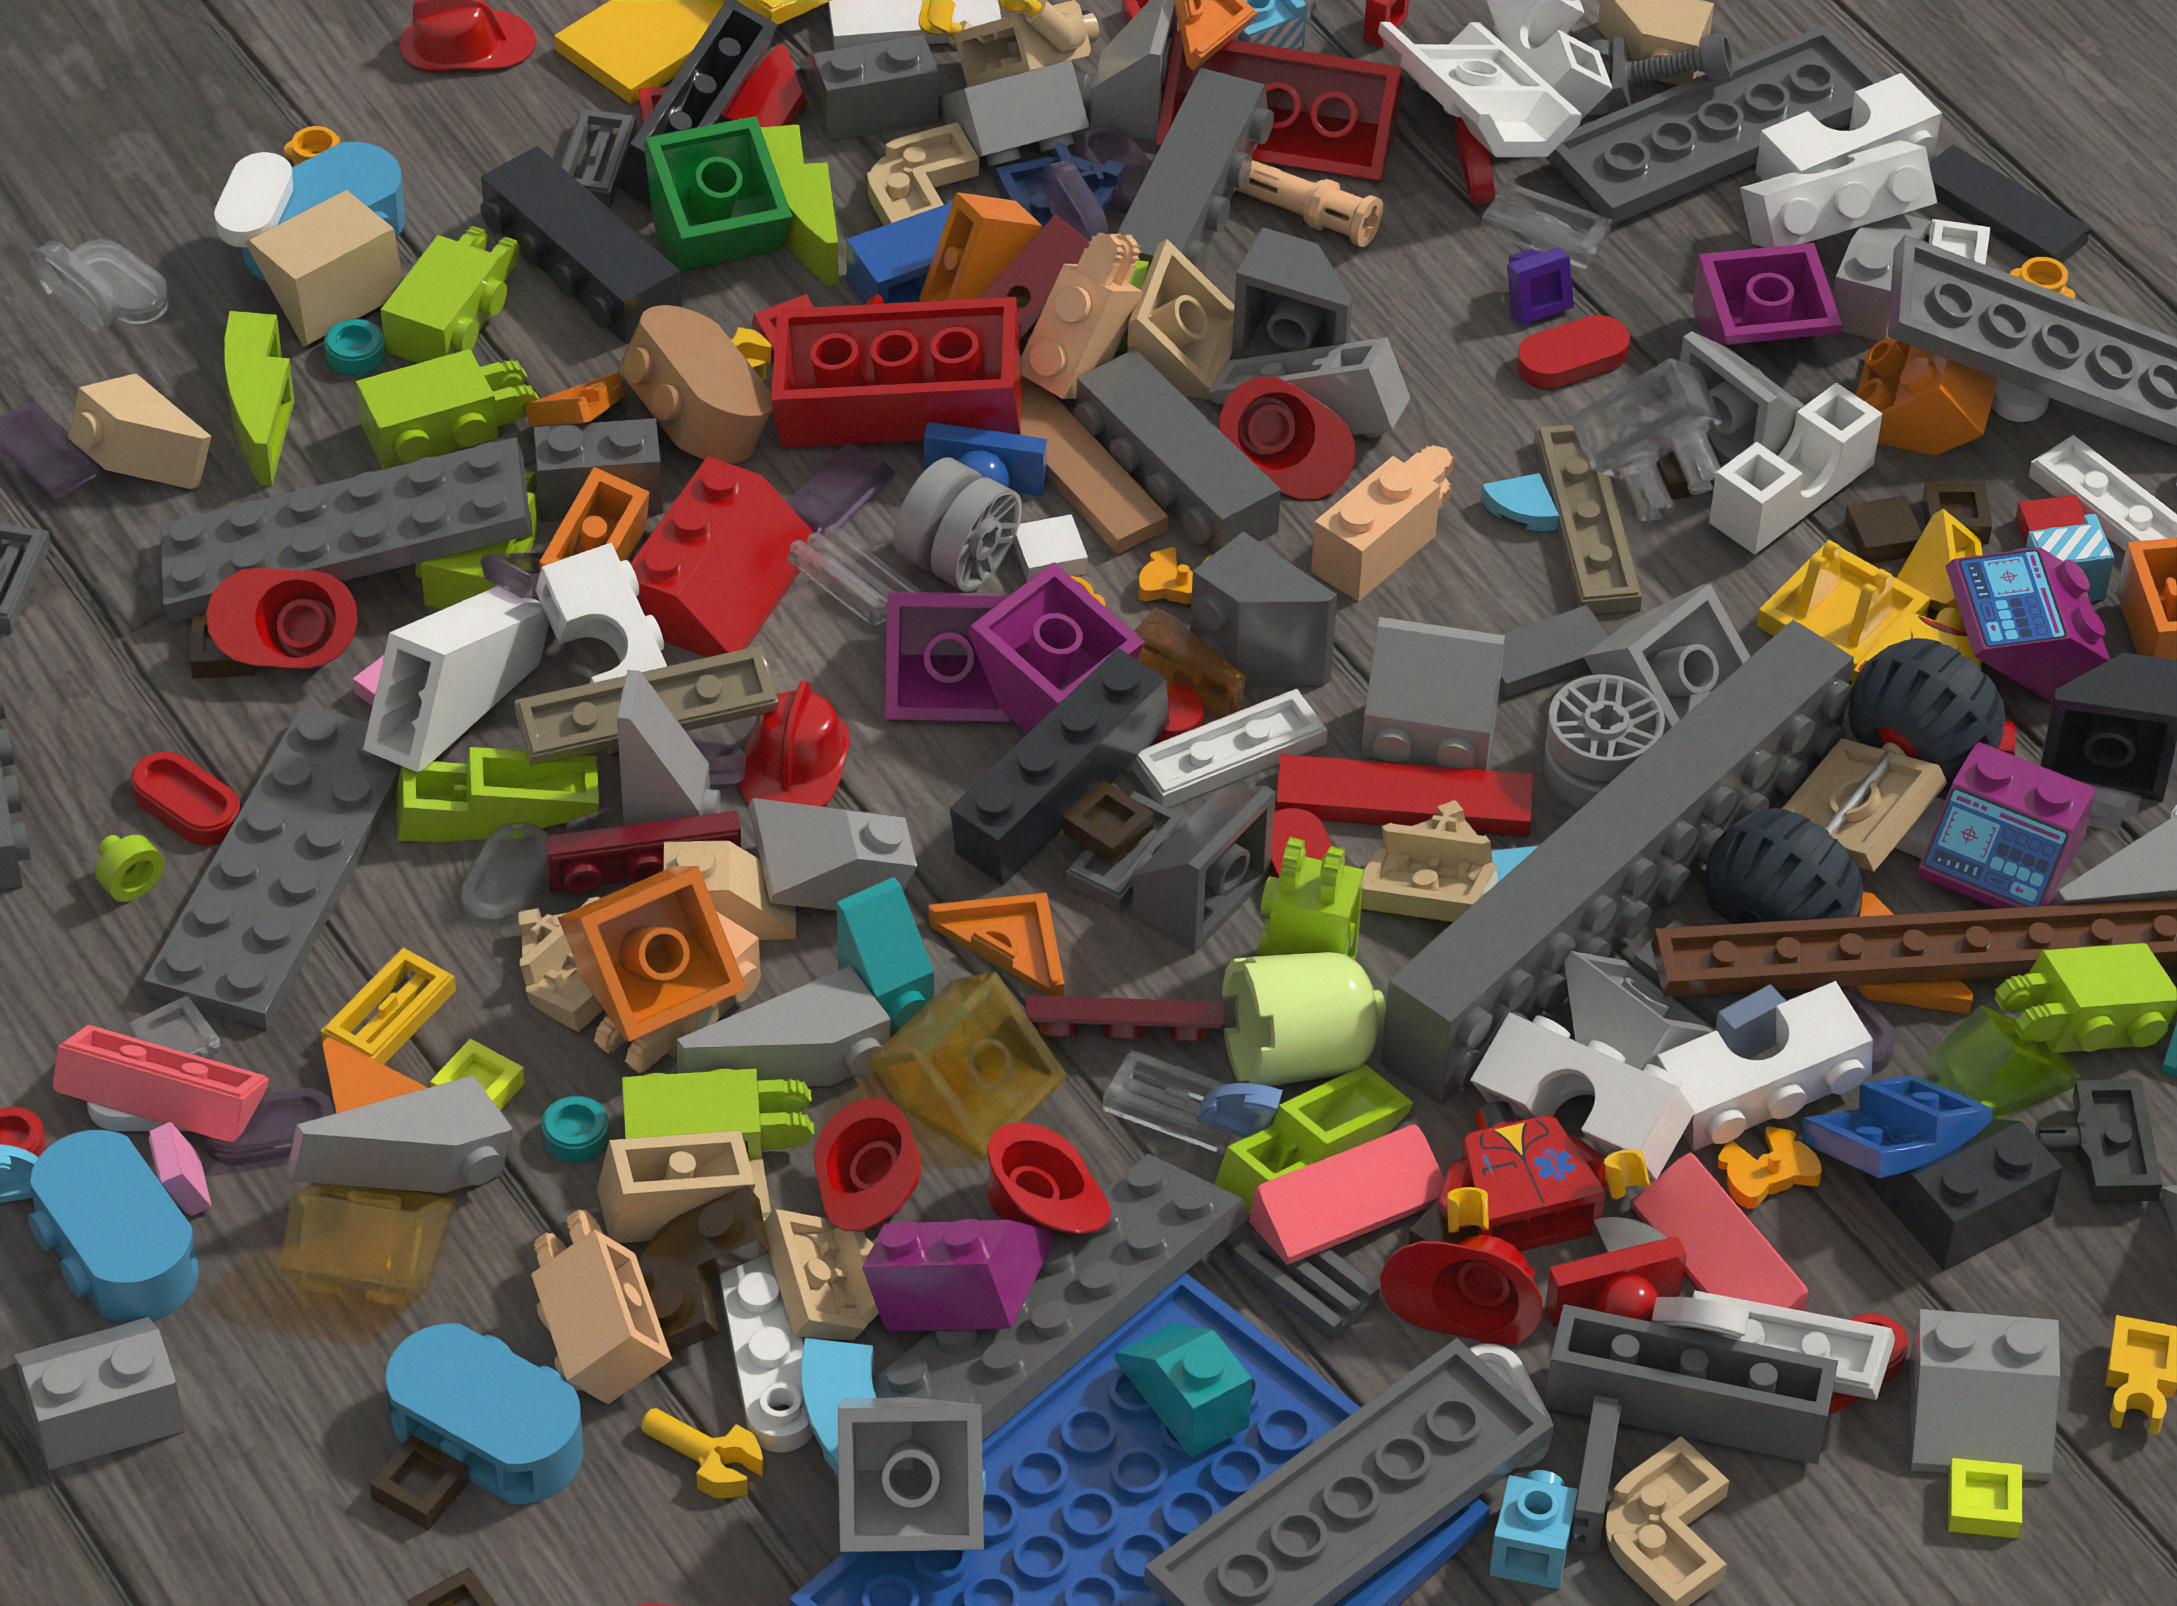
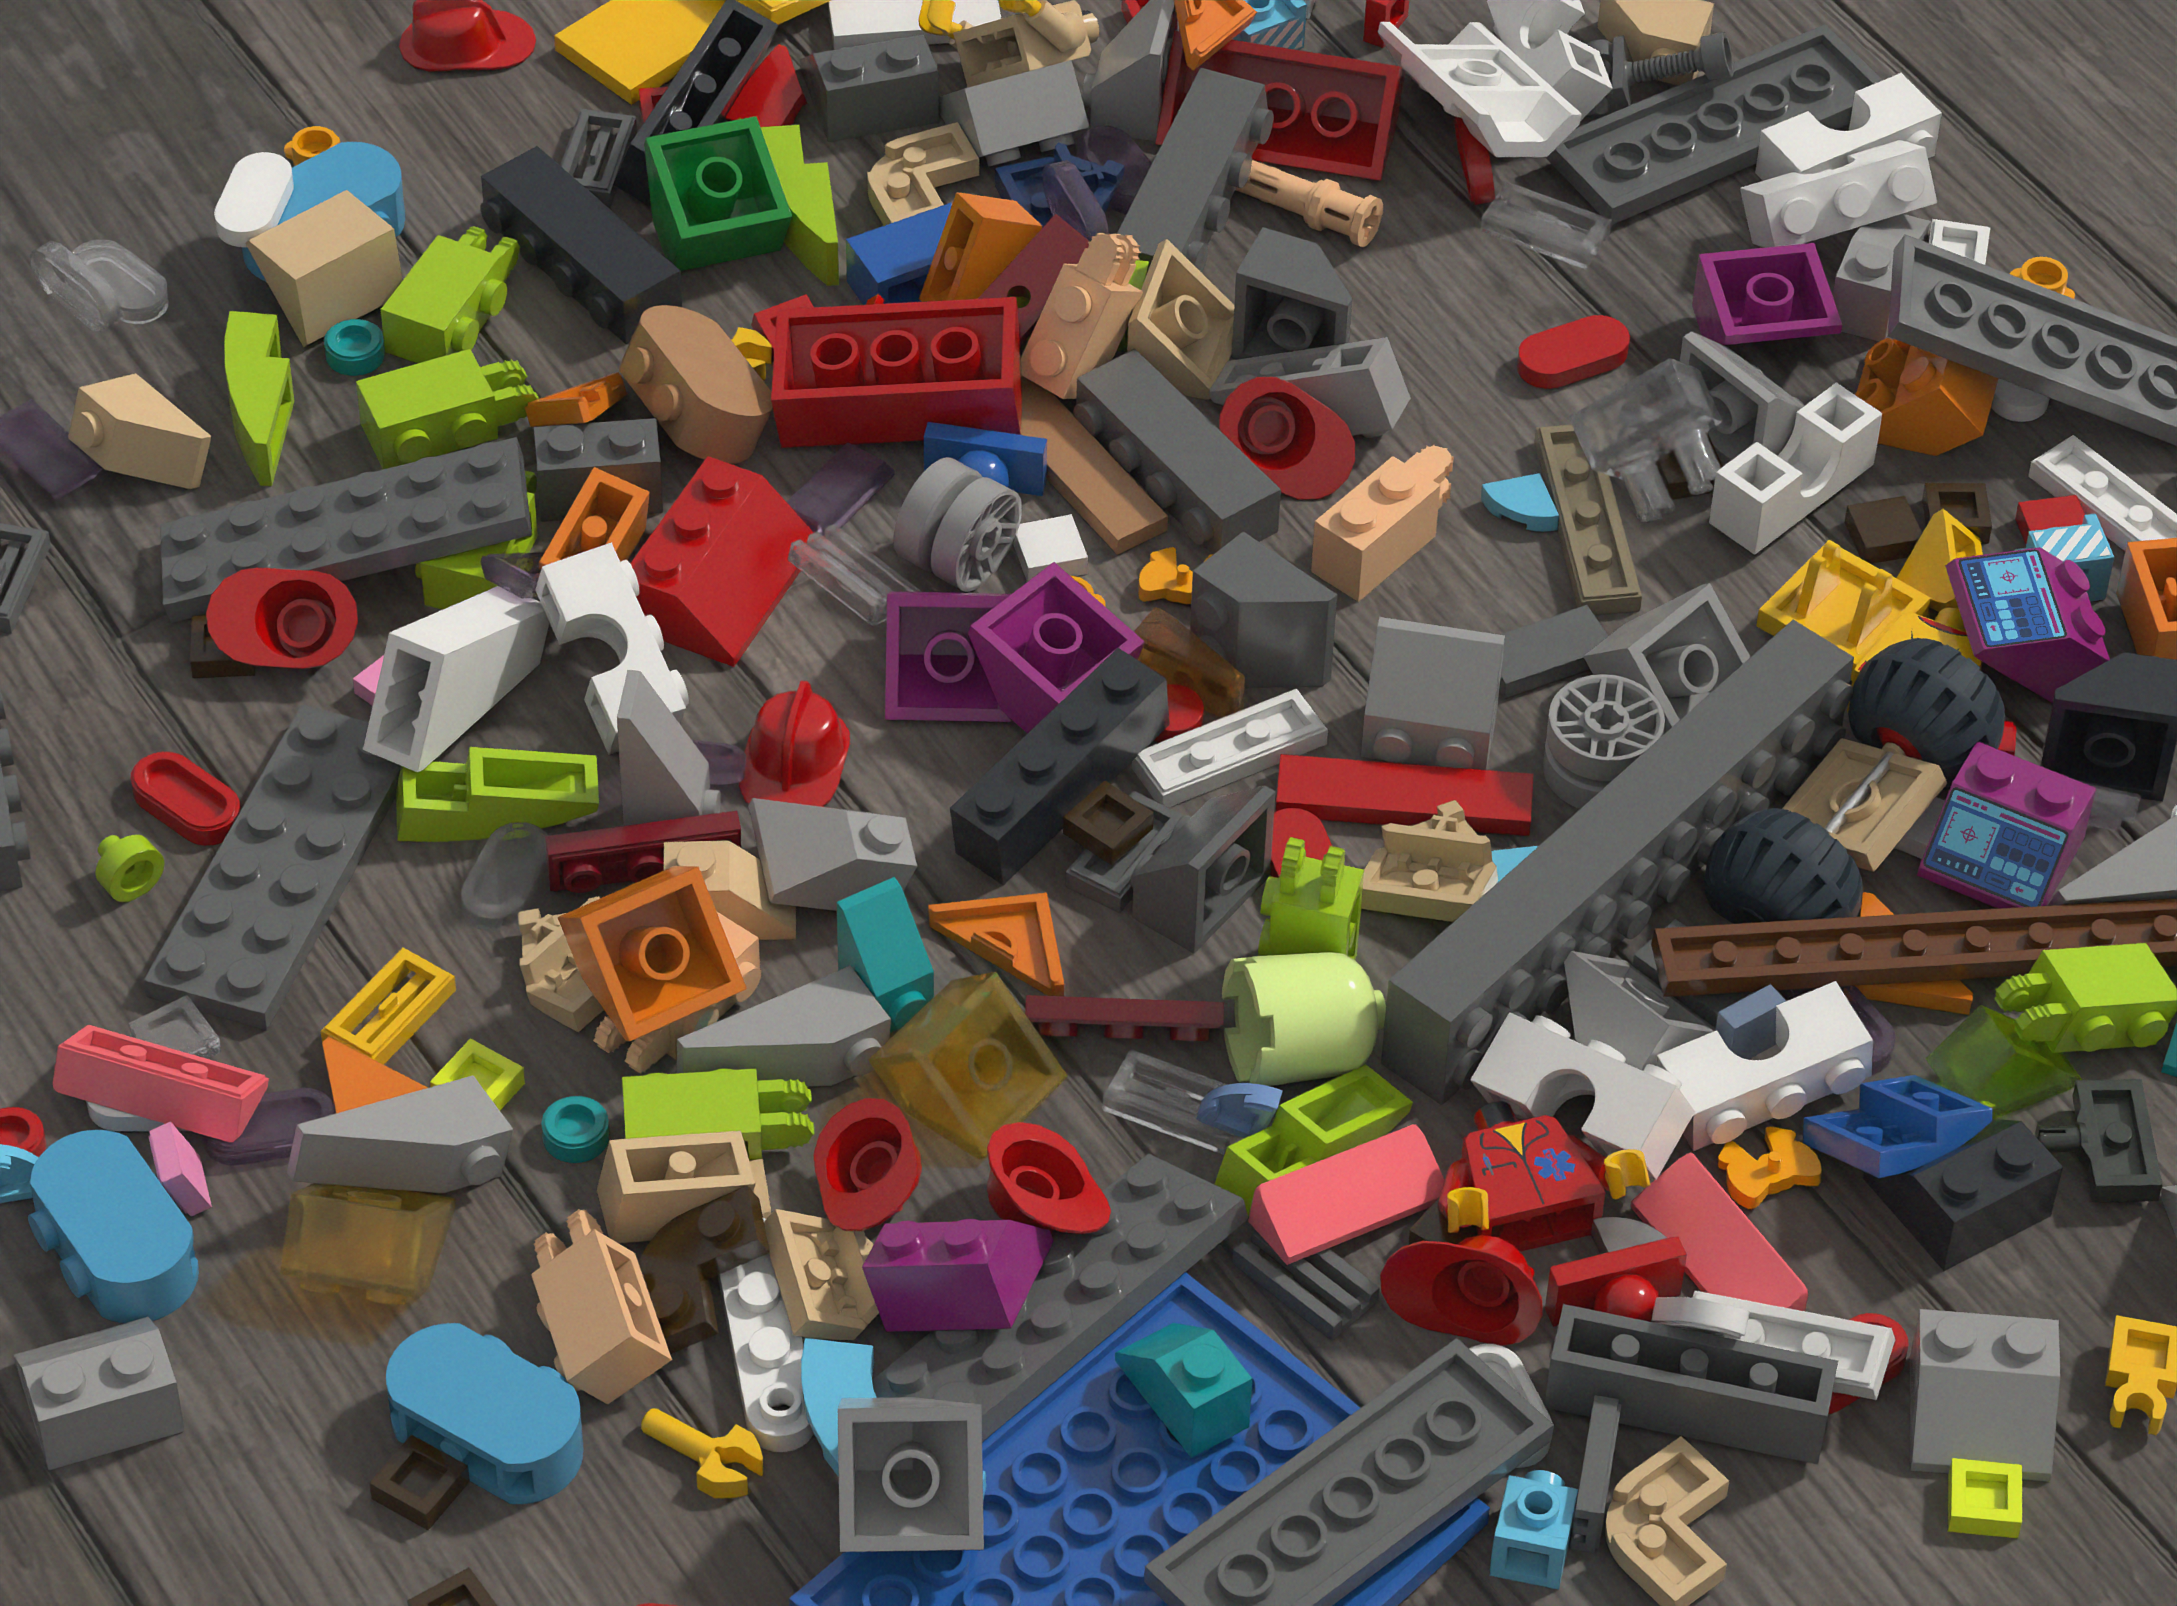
(694, 691): dark tan tile -> none
(1539, 284): dark purple tile -> none
(2005, 207): black tile -> none

